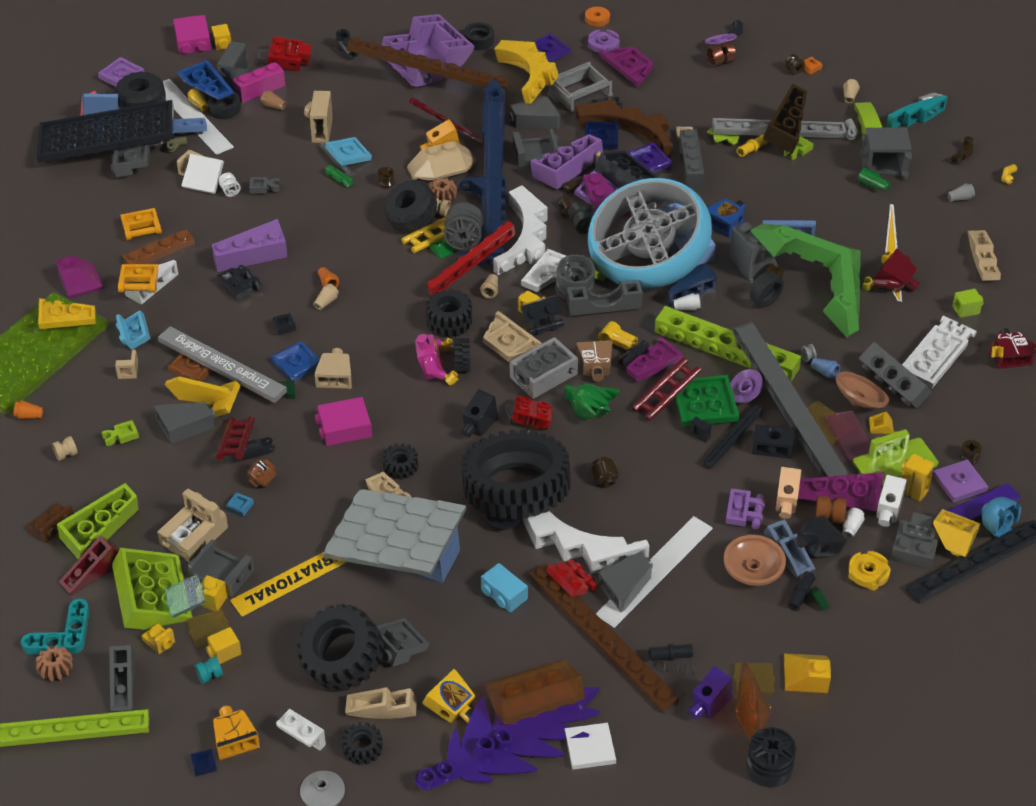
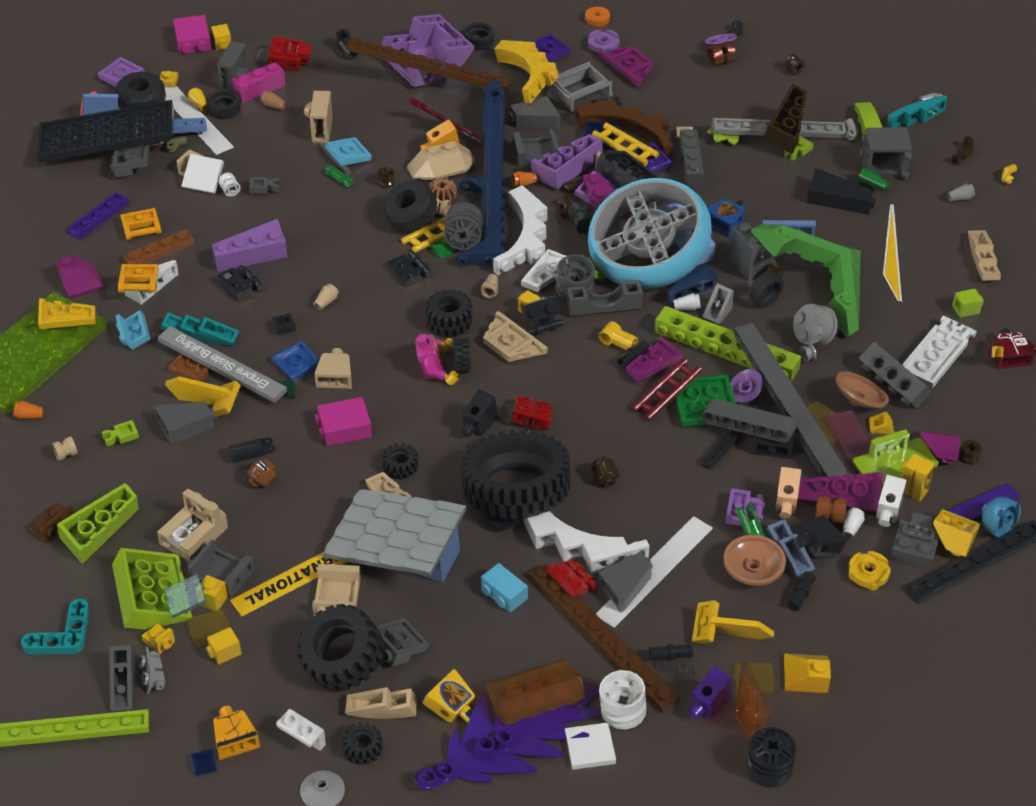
(54, 663): nougat gear -> none
(90, 566): dark red slope -> none
(97, 215): none -> dark purple tile
(127, 368): tan panel -> none
(149, 663): none -> light grey hinge
(169, 78): none -> yellow plate
(203, 331): none -> teal slope
(206, 79): blue wedge -> none
(208, 670): teal wheel -> none
(239, 504): dark azure tile -> none
(240, 442): dark red bar -> none
(328, 277): orange cone -> none
(336, 586): none -> tan panel
(404, 269): none -> black plate
(471, 259): red plate -> none
(522, 178): none -> orange cone
(543, 367): piece -> none
(590, 400): green piece -> none
(594, 358): medium nougat torso -> none
(622, 699): none -> white wheel
(625, 137): none -> yellow bar
(700, 429): black plate -> none
(708, 624): none -> yellow piece
(719, 304): none -> light grey slope
(749, 420): none -> dark grey beam
(750, 526): none -> green hinge
(751, 146): yellow pin -> none
(812, 65): orange tile -> none
(815, 325): none -> light grey wheel
(817, 594): dark green tile -> none
(826, 367): medium blue cone -> none
(839, 193): none -> black slope
(851, 89): tan cone -> none
(894, 273): dark red torso -> none
(942, 445): none -> magenta slope
(960, 481): medium lavender plate -> none

